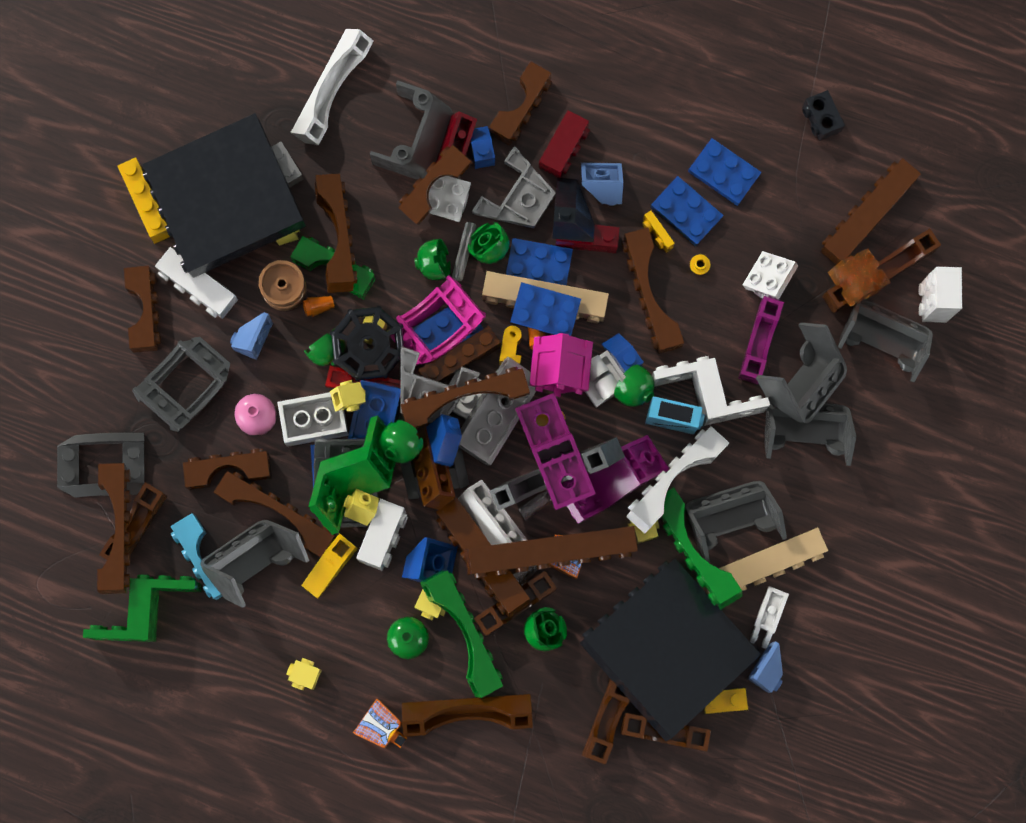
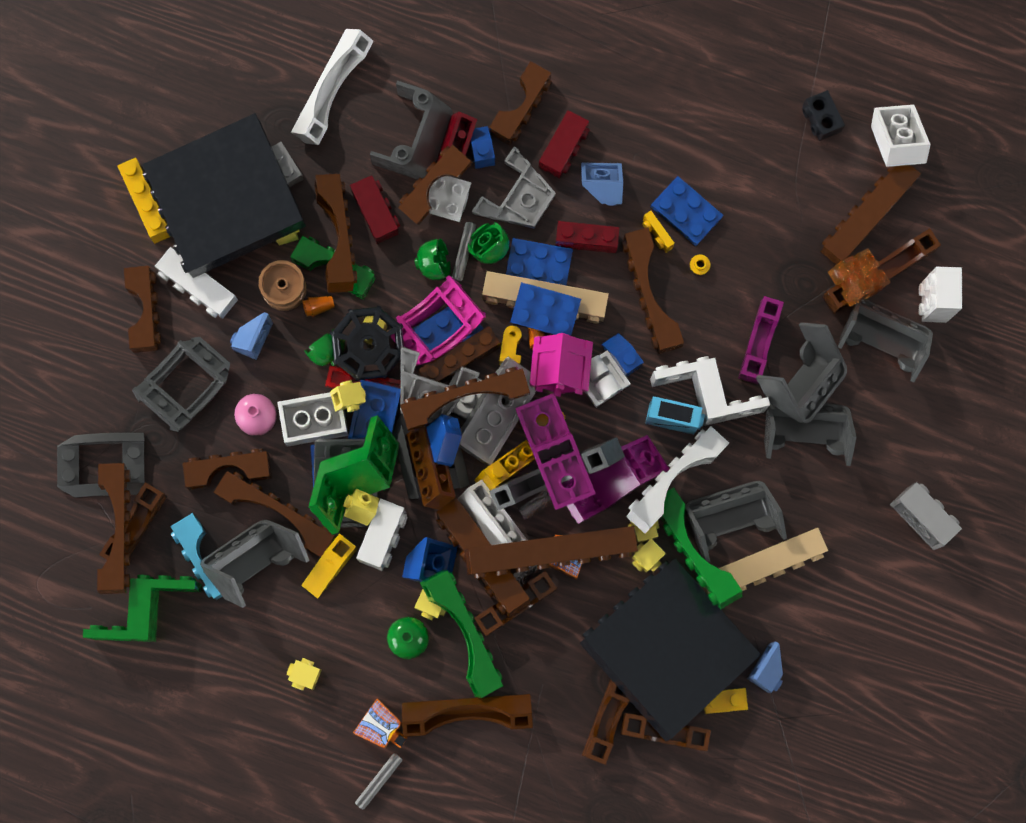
(375, 209): none -> dark red brick
(378, 781): none -> light grey axle
(400, 442): green cylinder -> none
(507, 466): none -> yellow slope
(545, 629): green cylinder -> none
(571, 213): black wedge -> none
(636, 387): green cylinder -> none
(648, 556): none -> light yellow brick
(724, 171): blue plate -> none
(769, 615): white hinge -> none
(770, 275): white plate -> none
(900, 135): none -> white brick
(926, 516): none -> light grey brick

